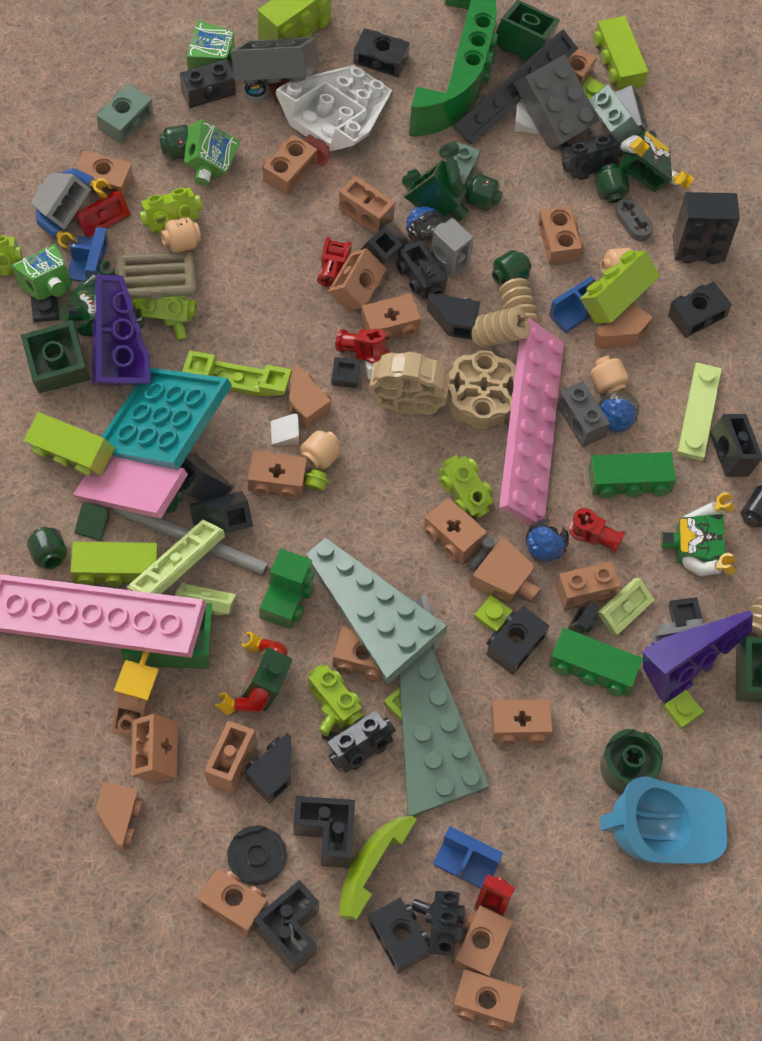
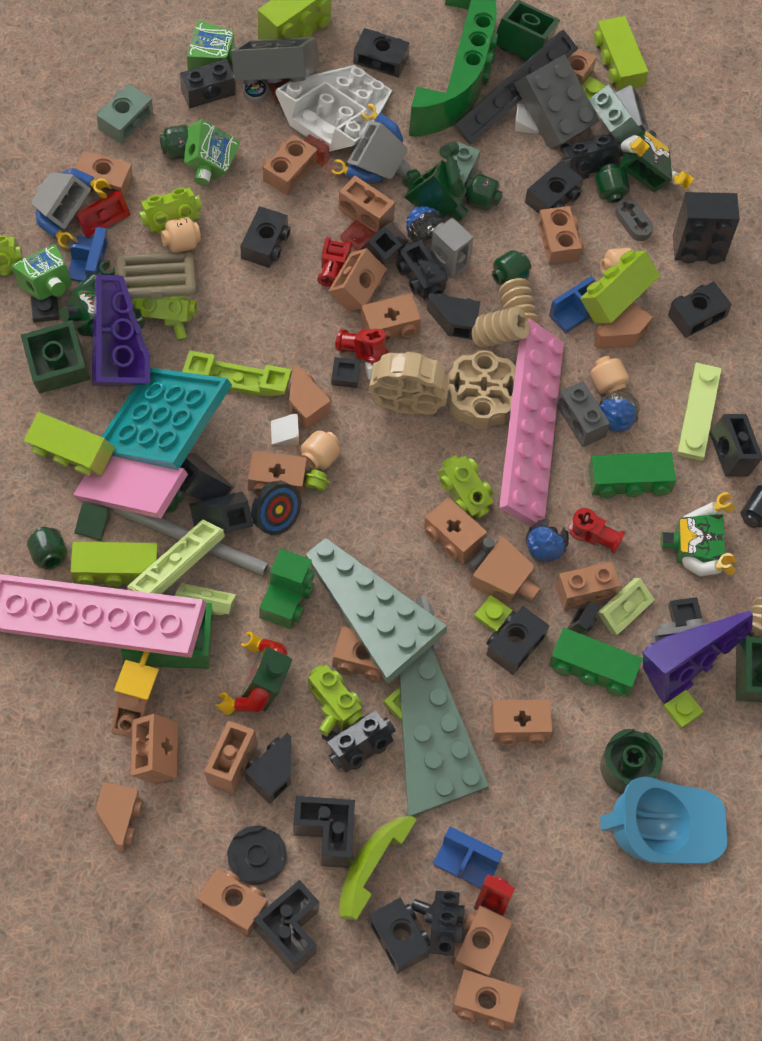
(265, 224): none -> black brick
(276, 507): none -> black tile
(357, 234): none -> clear red plate
(378, 151): none -> light grey torso
(560, 180): none -> black brick

